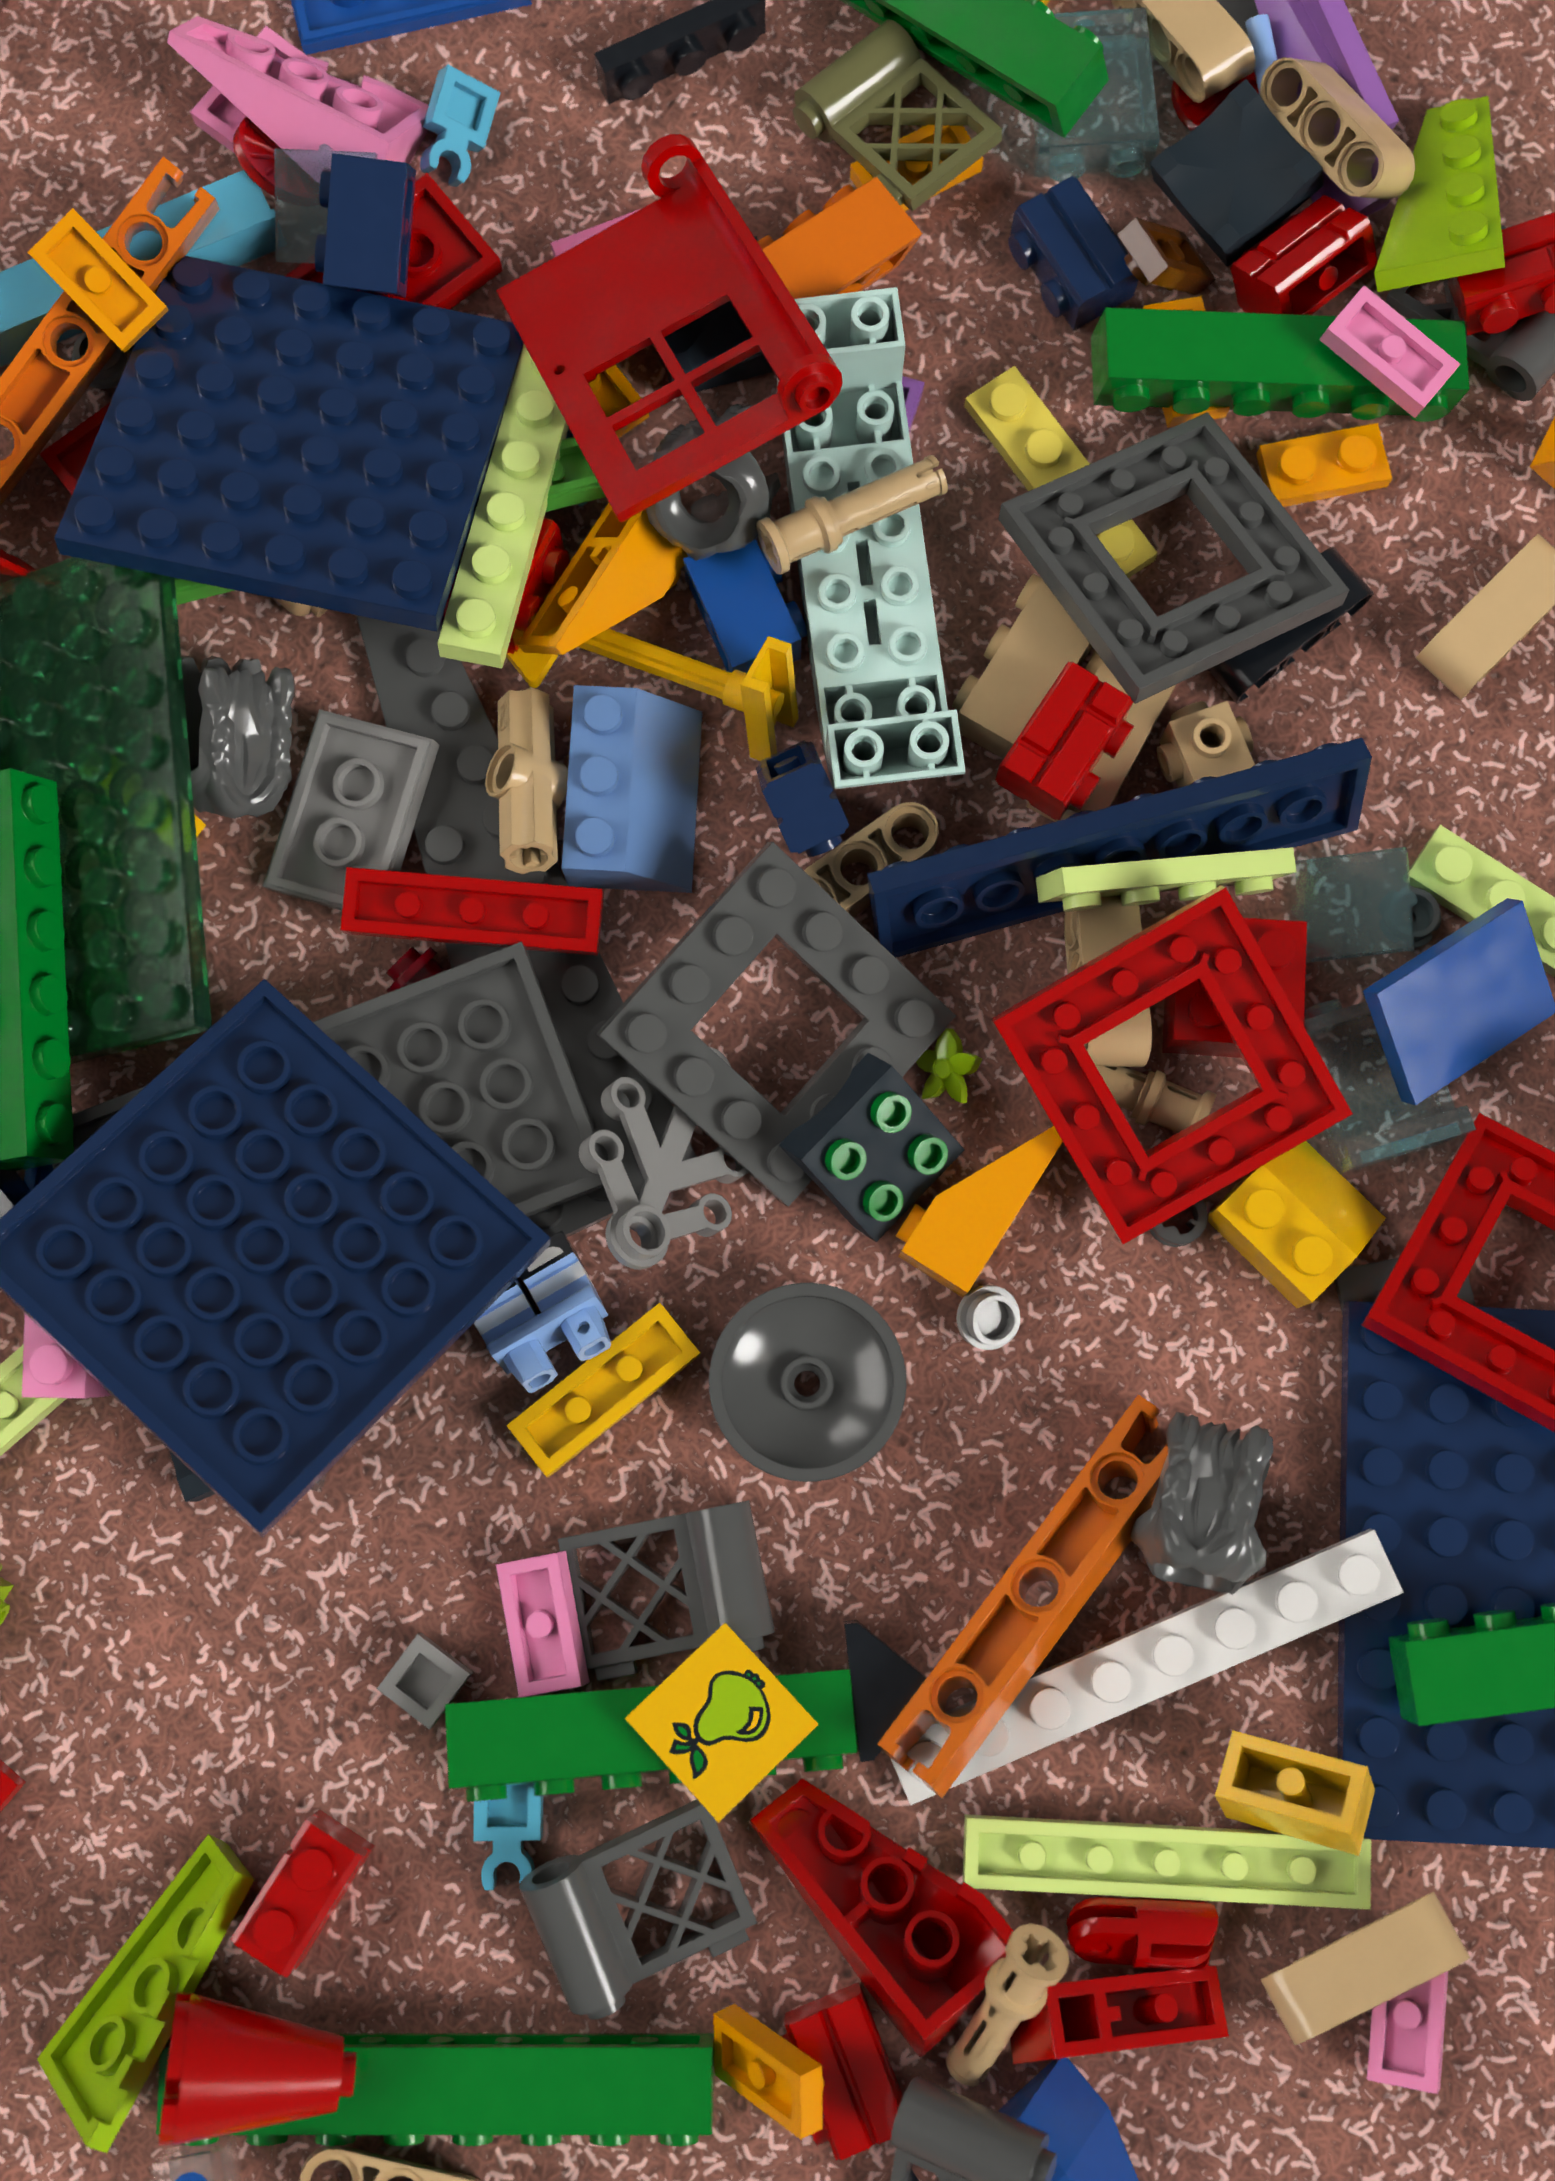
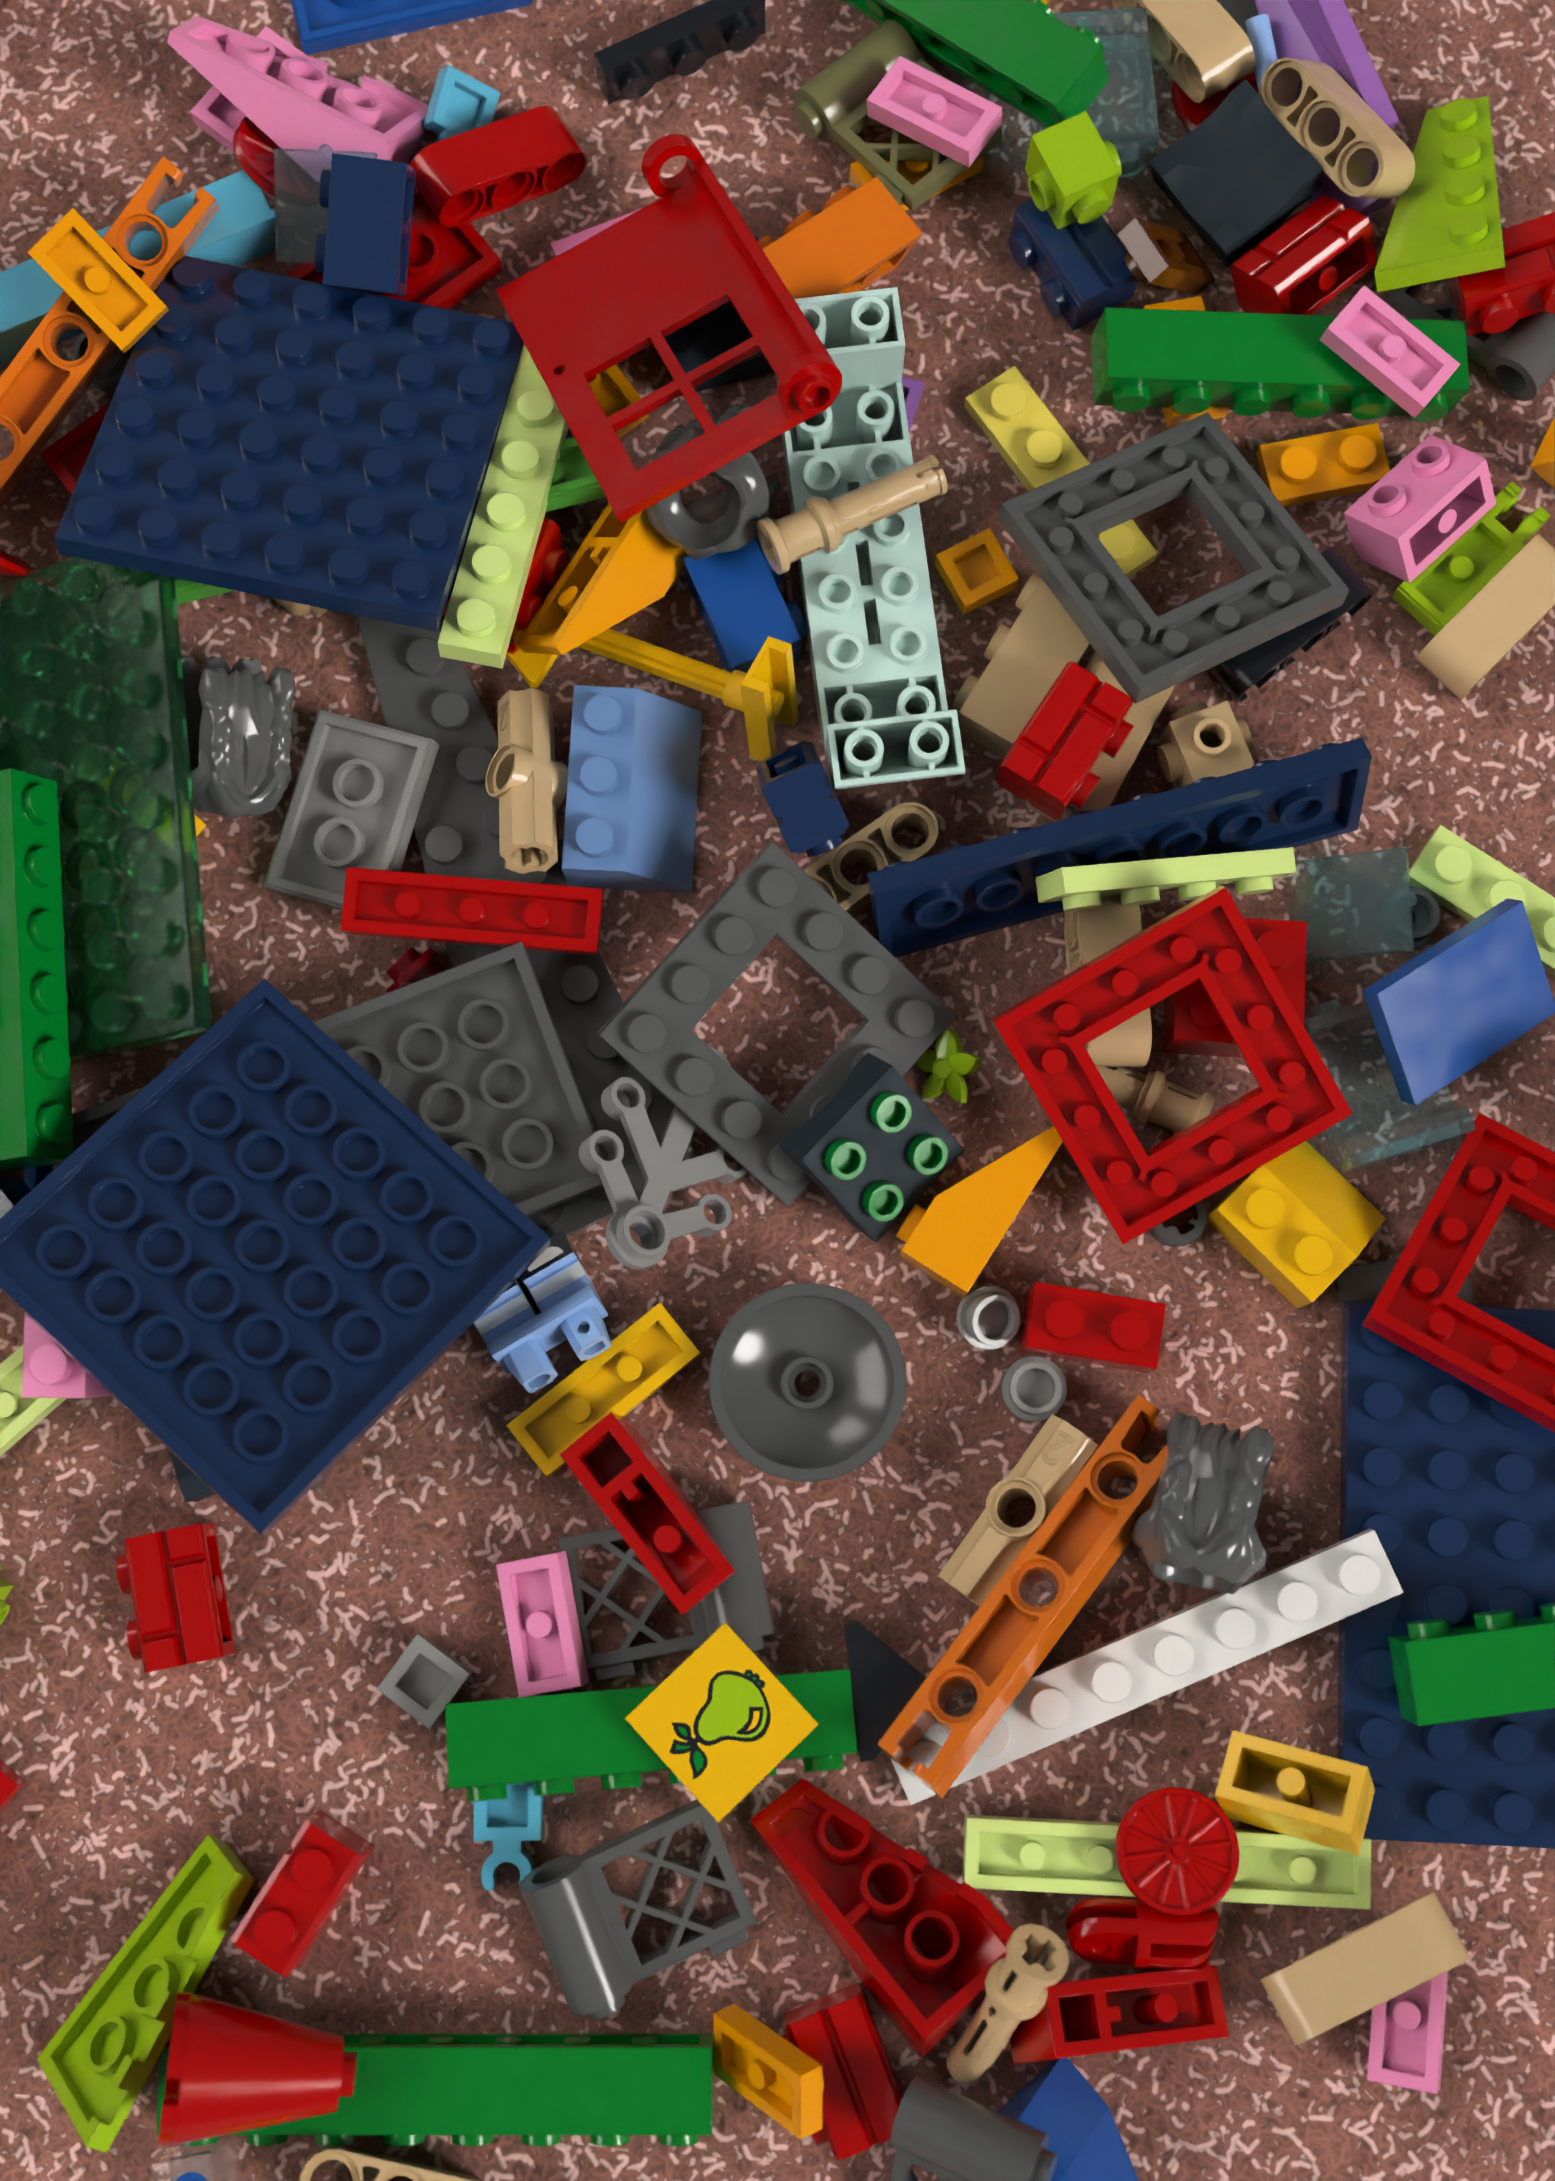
(176, 1597): none -> red brick
(498, 166): none -> red beam
(649, 1510): none -> red slope
(934, 111): none -> bright pink plate
(976, 571): none -> light orange plate
(1033, 1388): none -> light grey plate
(1041, 1475): none -> tan piece
(1072, 171): none -> lime brick
(1092, 1327): none -> red brick
(1177, 1851): none -> red wheel
(1420, 508): none -> bright pink brick
(1468, 564): none -> lime hinge

